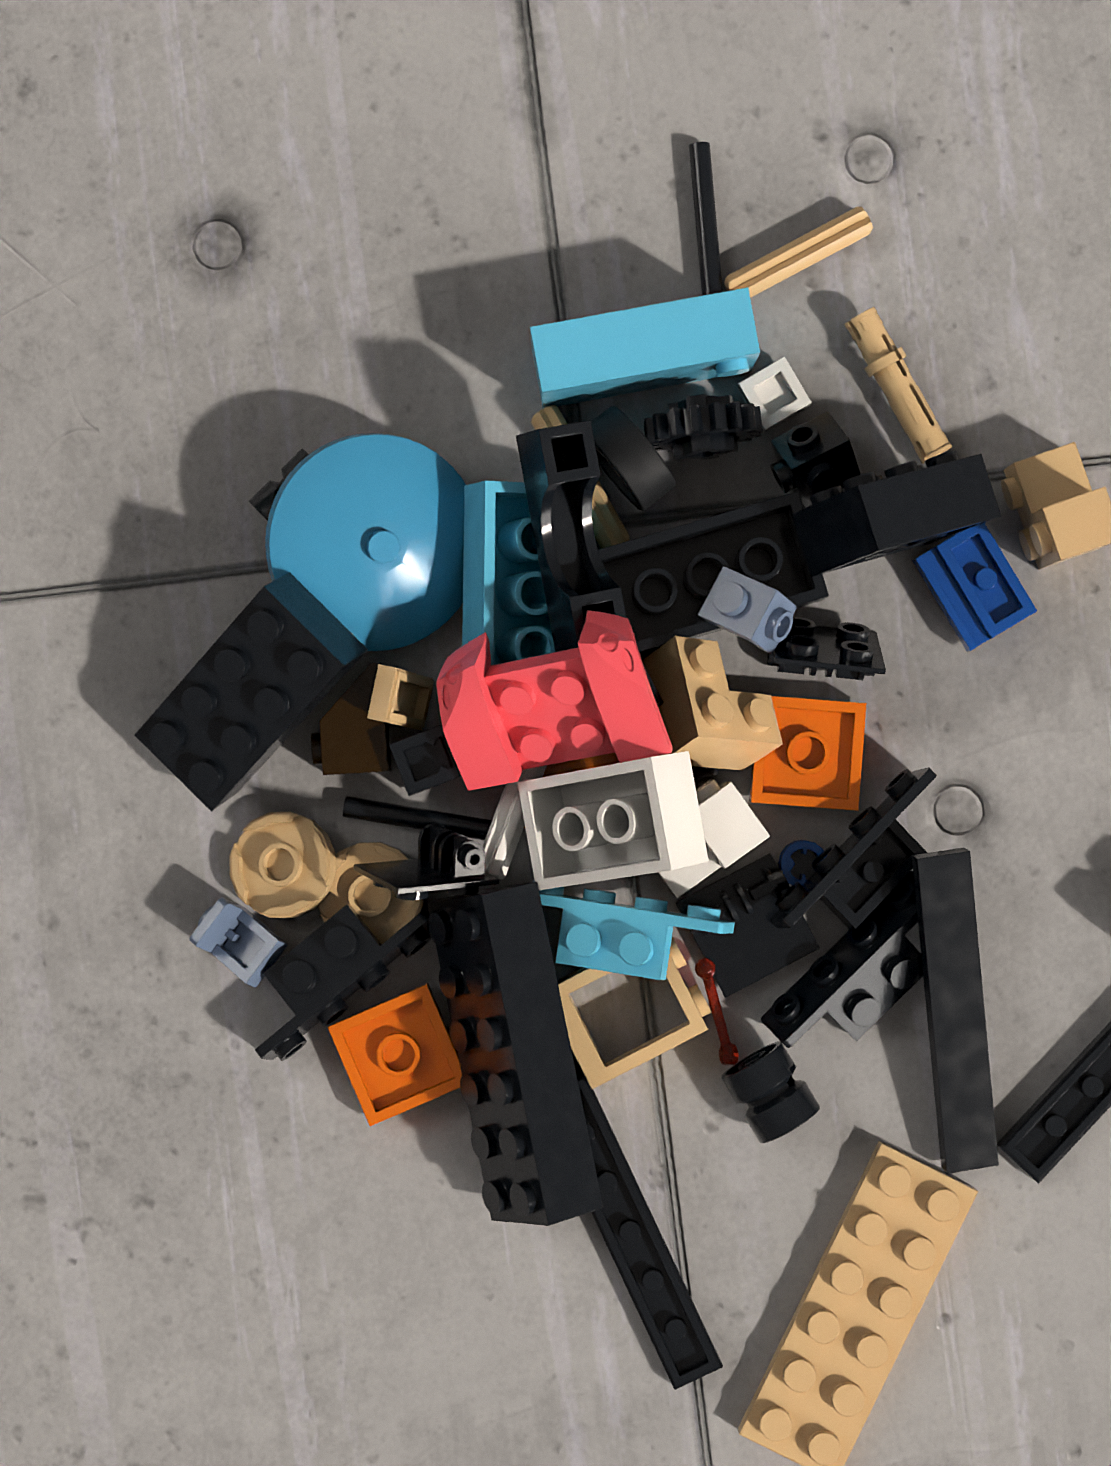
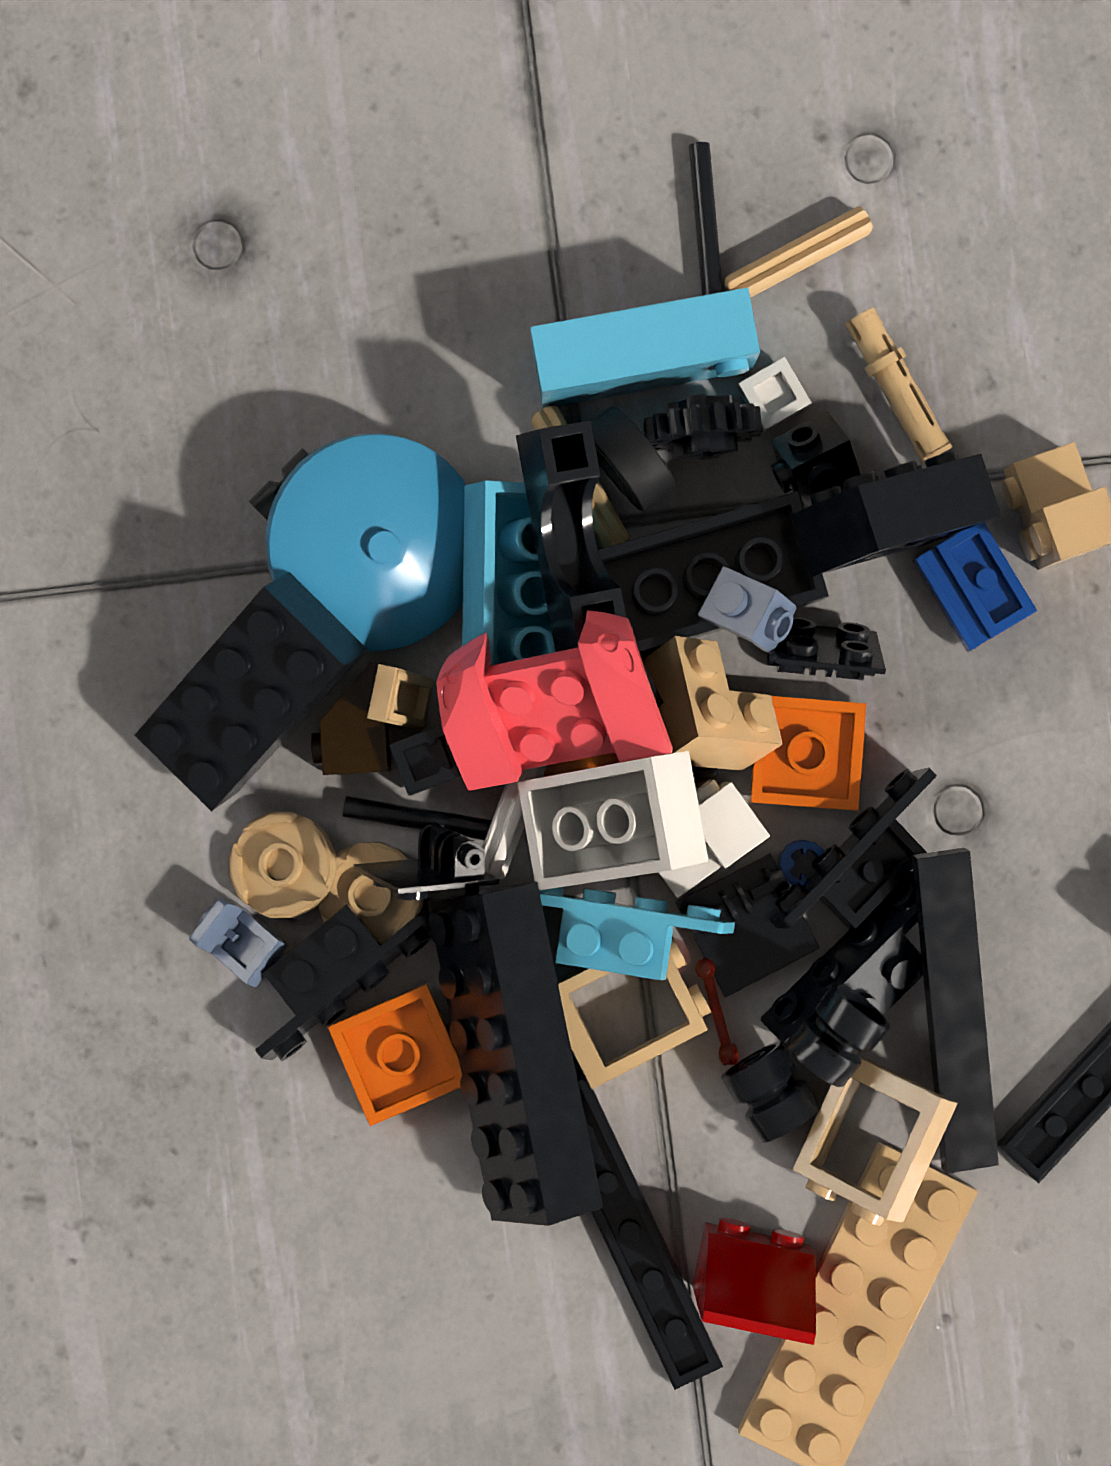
(756, 1281): none -> red slope
(851, 1021): none -> black wheel
(915, 1158): none -> tan window

